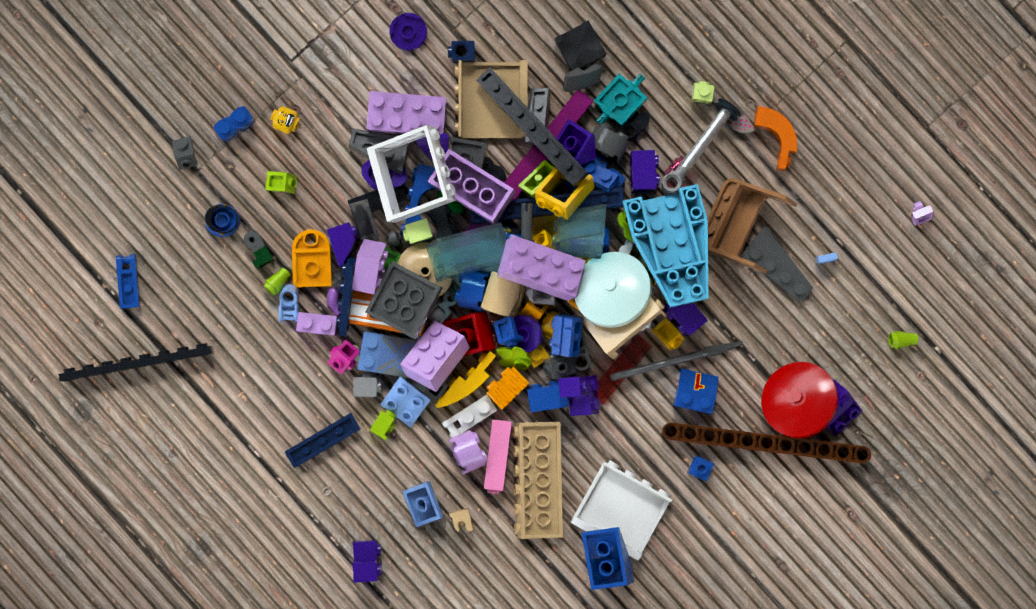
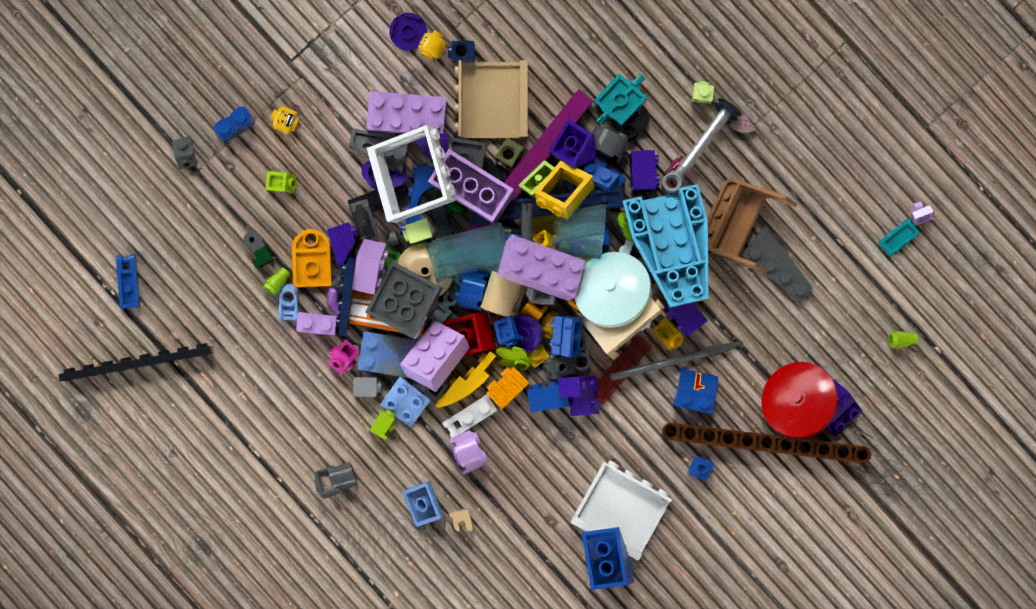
(222, 220): blue piece -> none
(322, 440): dark blue plate -> none
(341, 477): none -> dark grey piece
(366, 561): dark purple brick -> none
(432, 45): none -> yellow head
(497, 456): bright pink brick -> none
(508, 145): none -> olive brick
(532, 127): black plate -> none
(538, 480): tan bracket -> none
(539, 106): dark grey plate -> none
(580, 46): black brick -> none
(580, 79): dark grey slope -> none
(777, 124): orange arch -> none
(826, 258): light blue tile -> none
(899, 237): none -> teal tile

